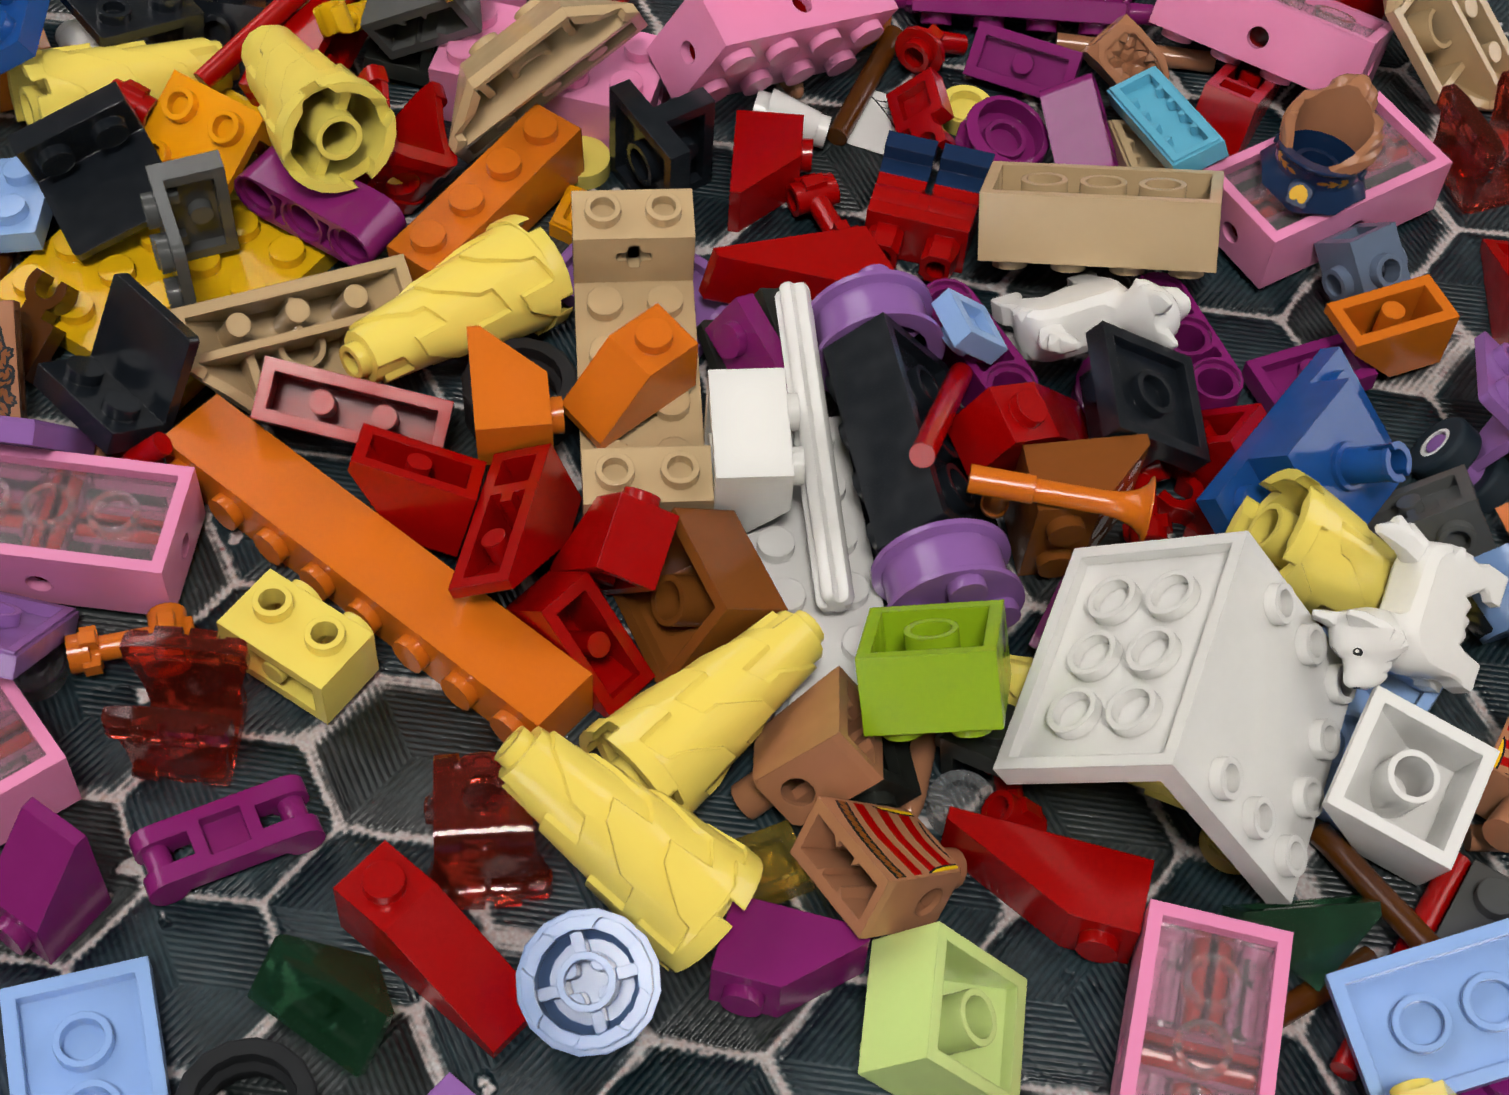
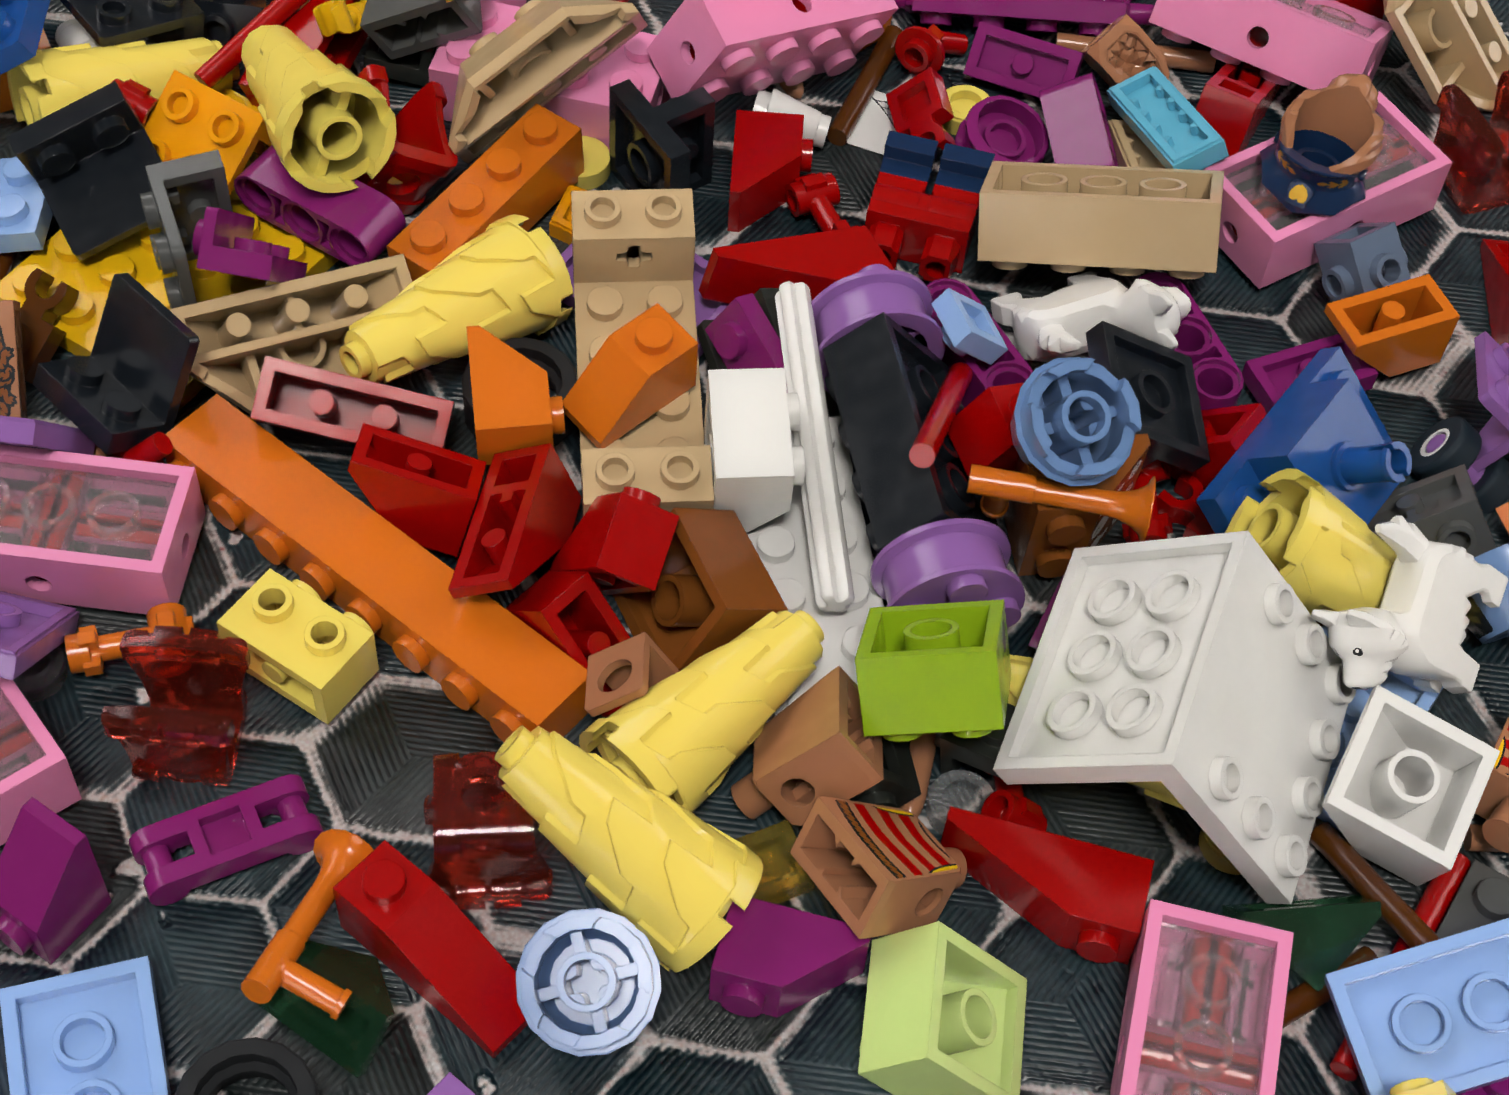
(227, 247): none -> magenta bracket
(337, 855): none -> orange piece
(628, 670): none -> nougat bracket
(1075, 421): none -> medium blue cone

